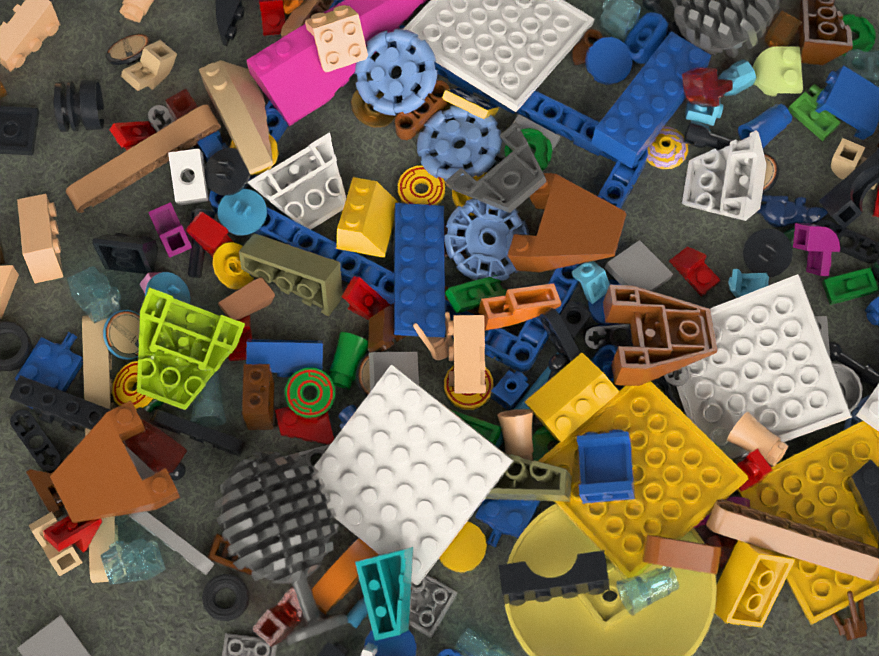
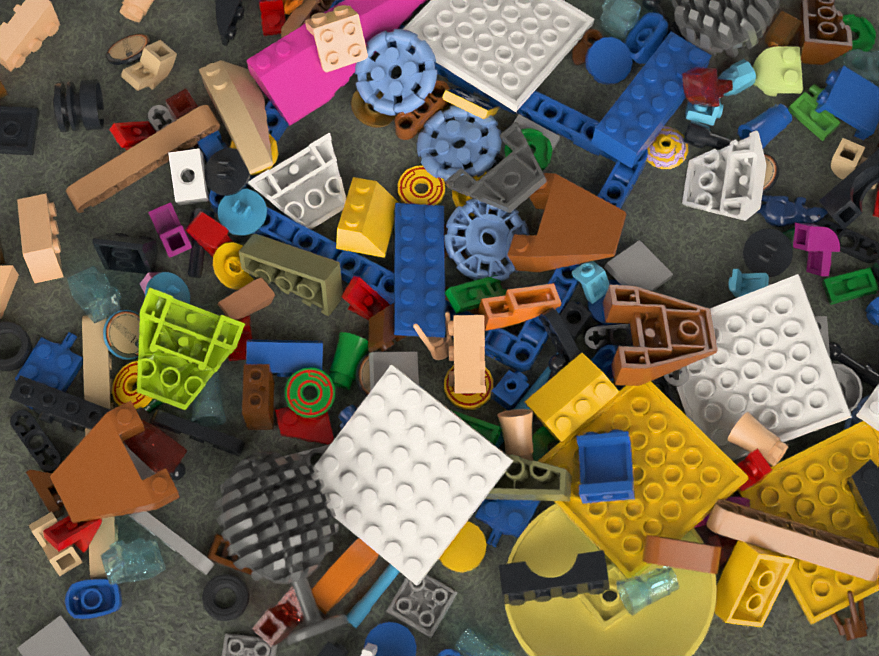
(93, 598): none -> blue piece
(387, 591): teal wedge -> none
(692, 267): red slope -> none

